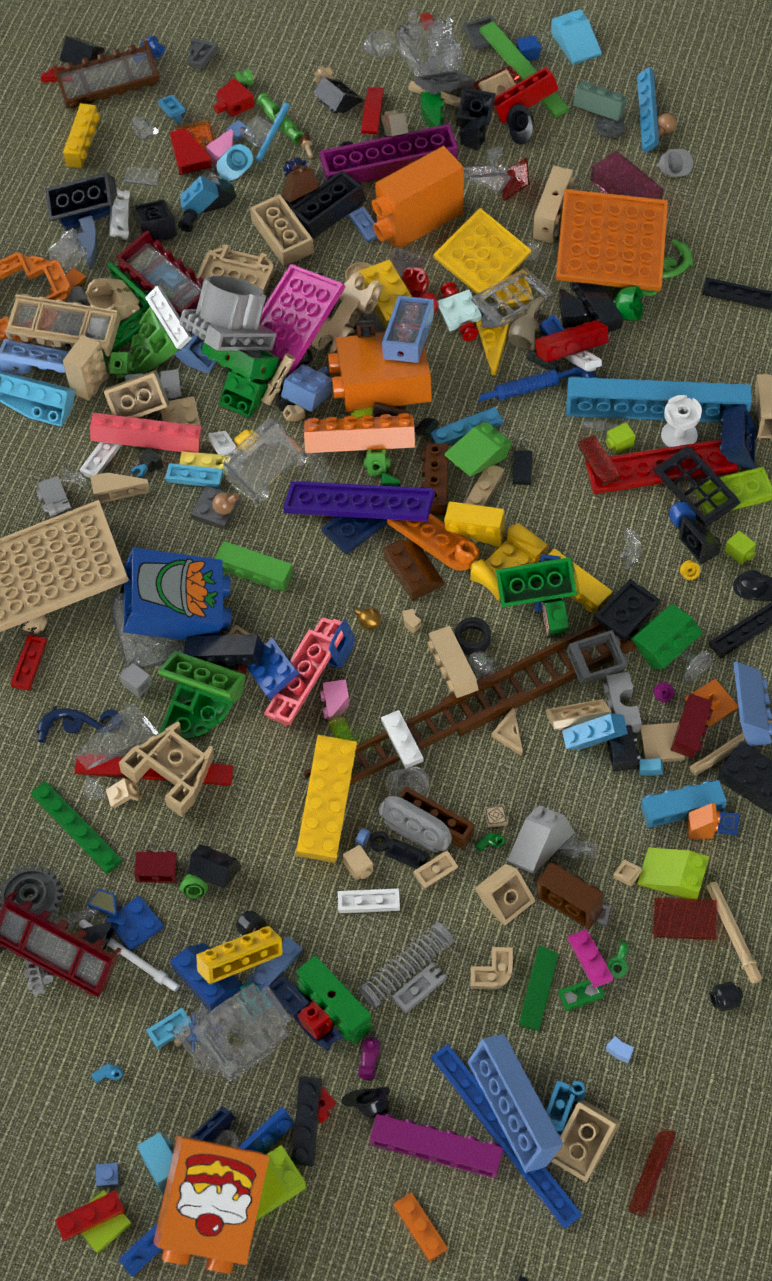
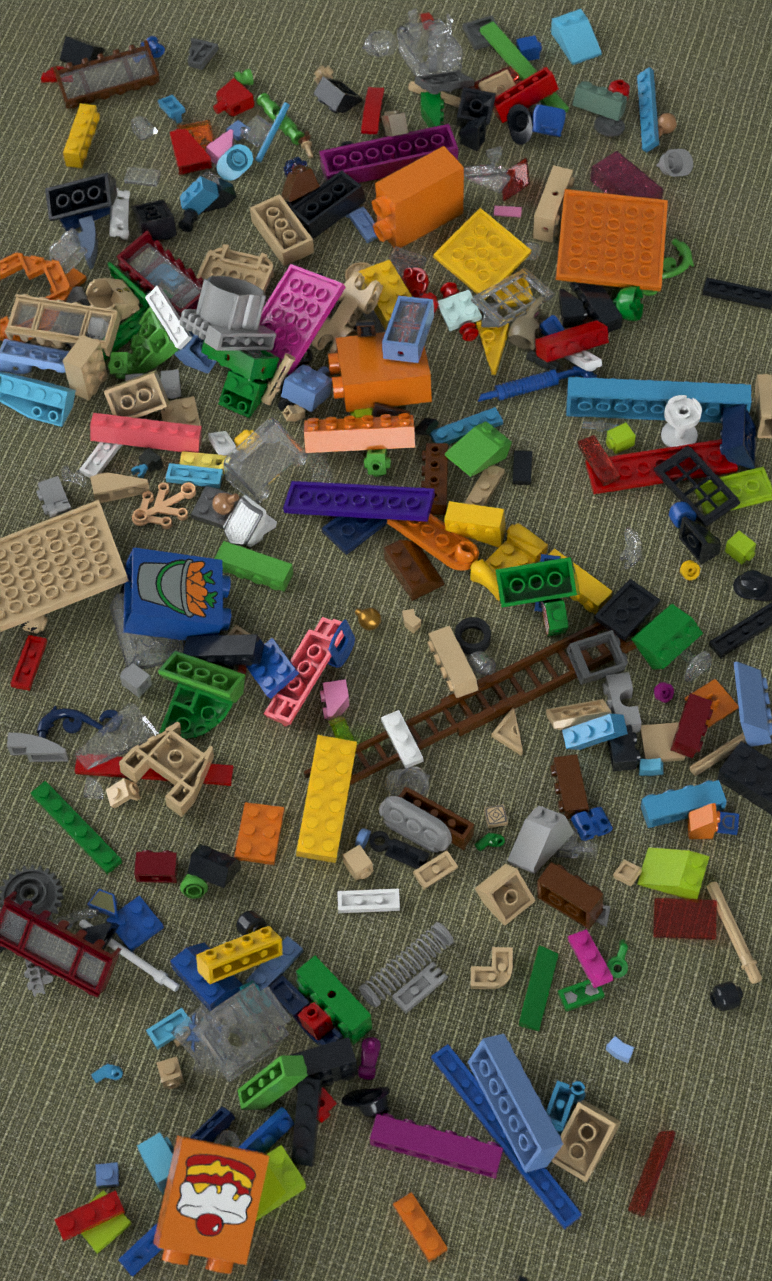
(36, 748): none -> light grey slope
(162, 506): none -> light nougat plant
(170, 1073): none -> tan bracket
(247, 523): none -> white piece
(259, 833): none -> orange plate
(272, 1082): none -> bright green brick
(330, 1062): none -> black brick
(388, 480): green slope -> none
(507, 211): none -> bright pink window
(548, 120): none -> blue piece
(569, 785): none -> reddish brown brick
(591, 823): none -> blue piece
(620, 86): none -> red head

